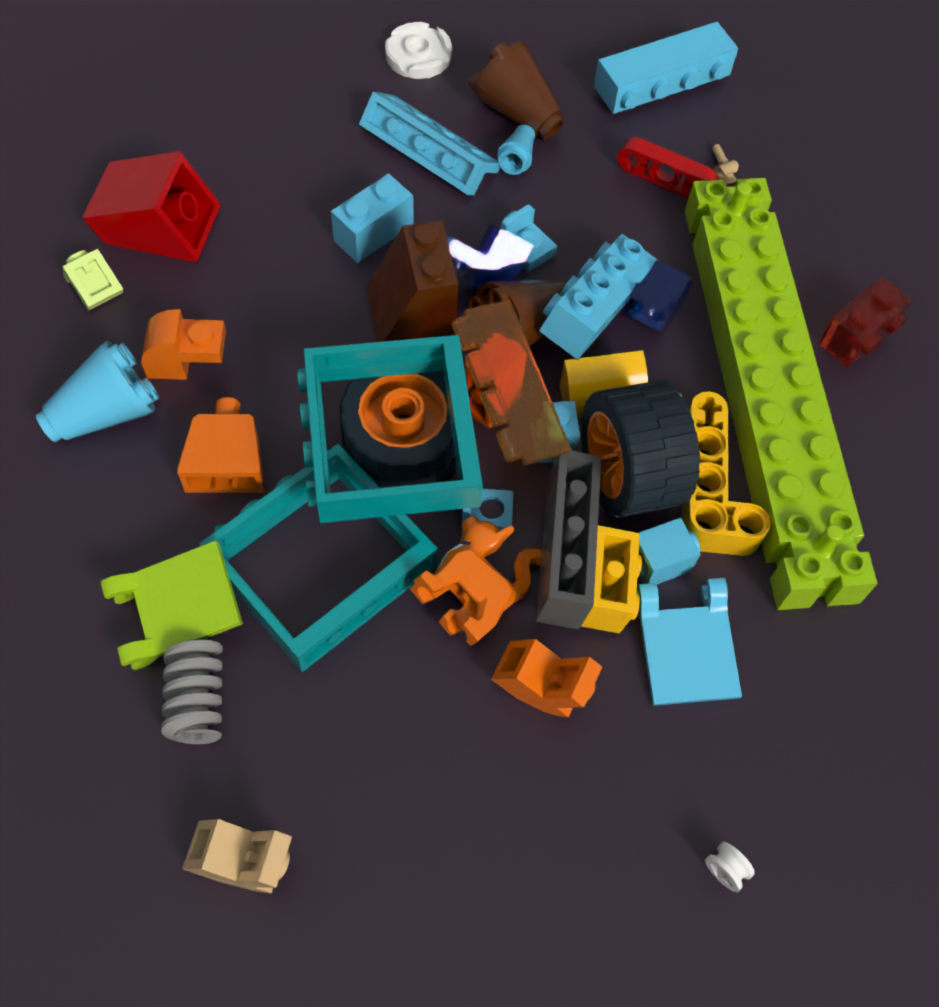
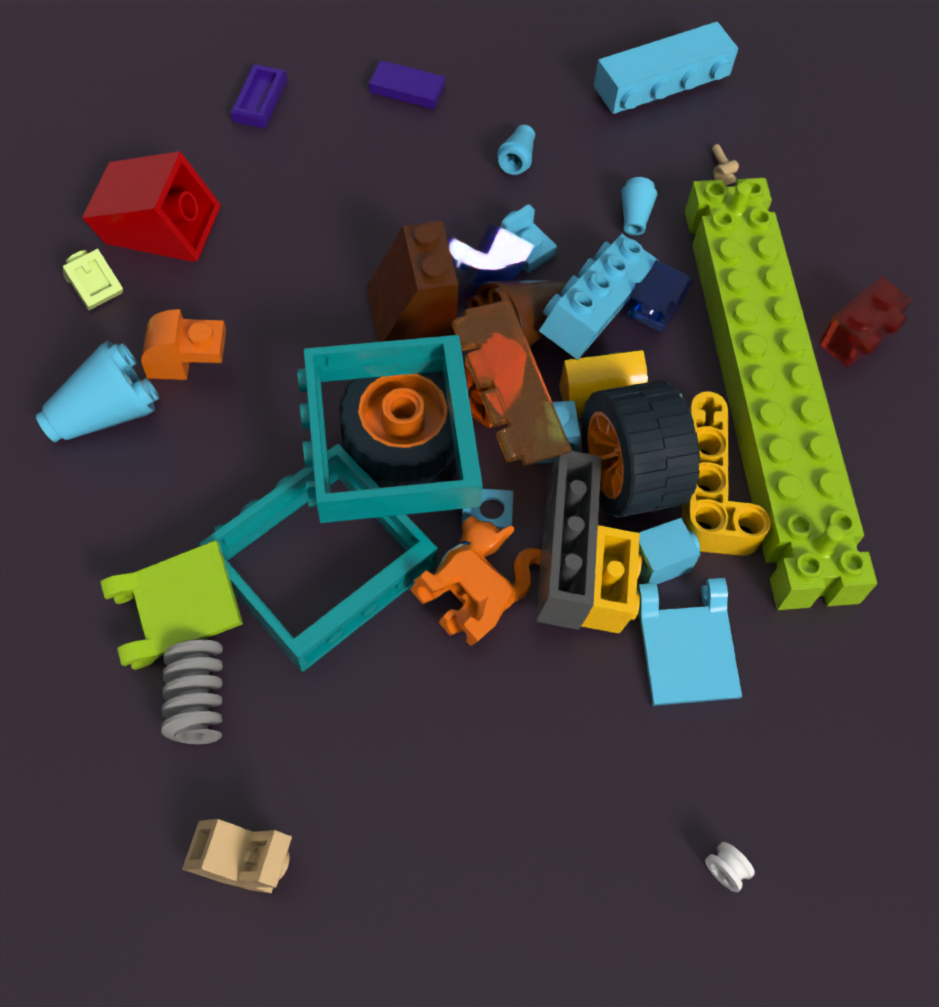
(222, 452): orange torso -> none
(259, 96): none -> dark purple tile
(372, 217): medium azure brick -> none
(407, 84): none -> dark purple tile
(418, 50): white tile -> none
(427, 142): medium azure fence -> none
(518, 89): reddish brown cone -> none
(544, 679): orange brick -> none
(637, 204): none -> medium azure cone
(641, 167): red beam -> none

